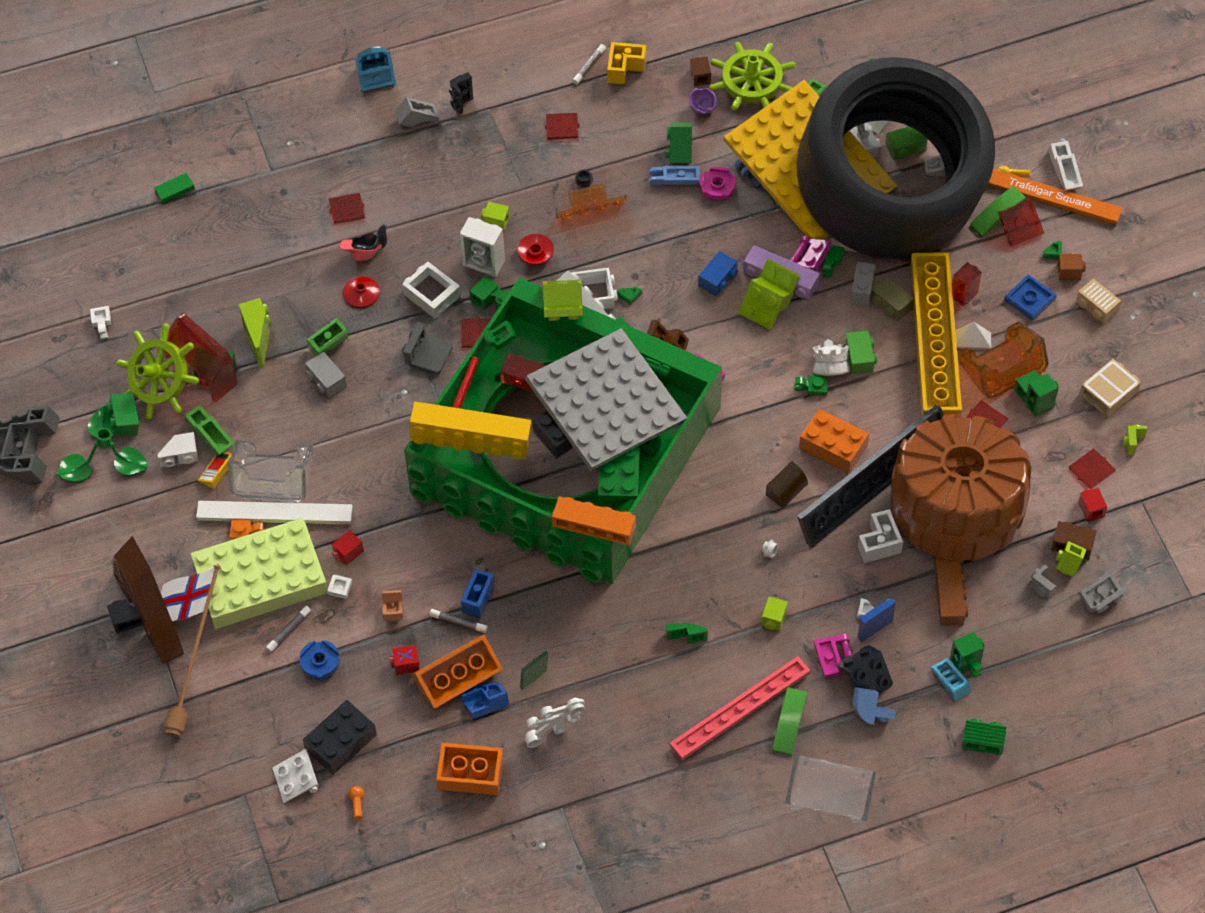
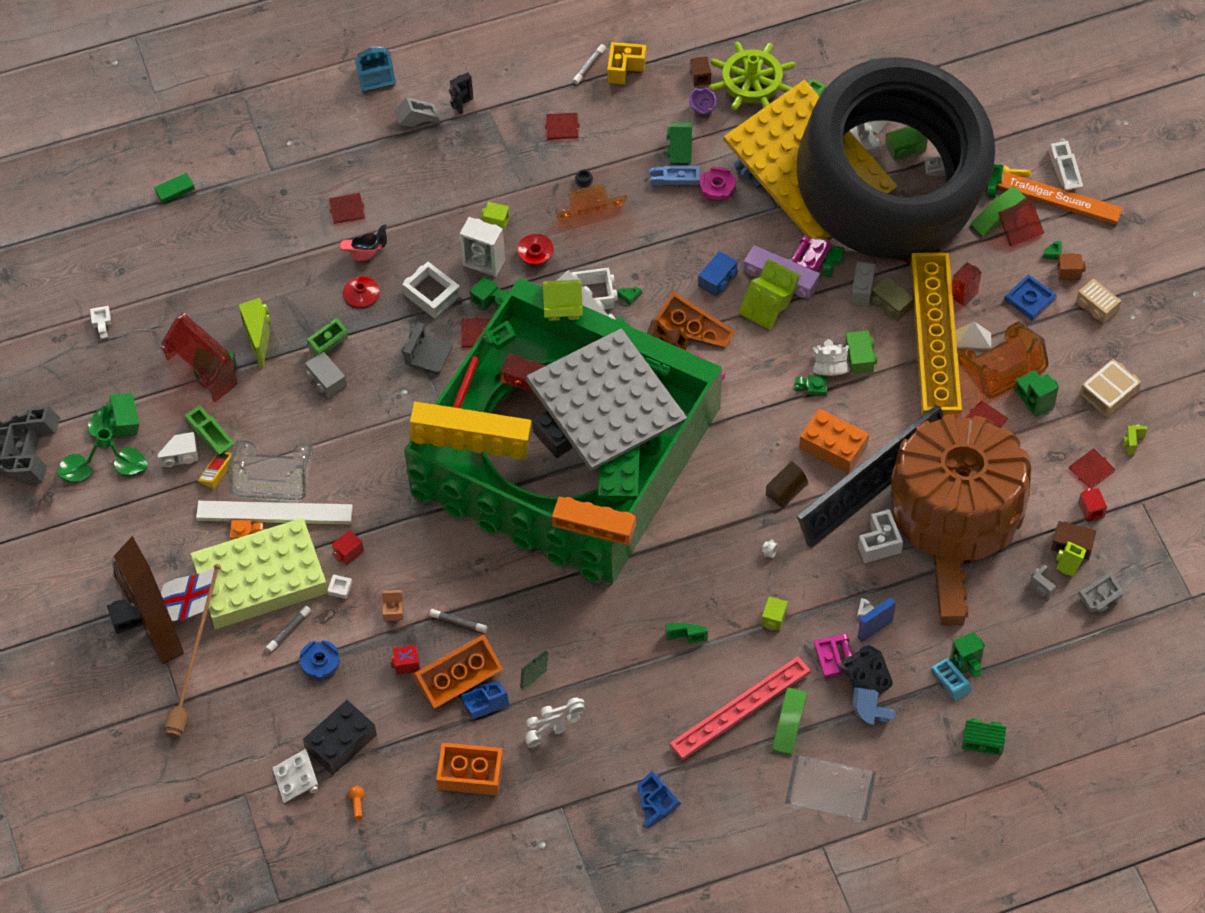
(157, 371): lime piece -> none
(477, 593): blue brick -> none
(656, 799): none -> blue slope
(693, 321): none -> orange wedge
(996, 178): none -> green plate

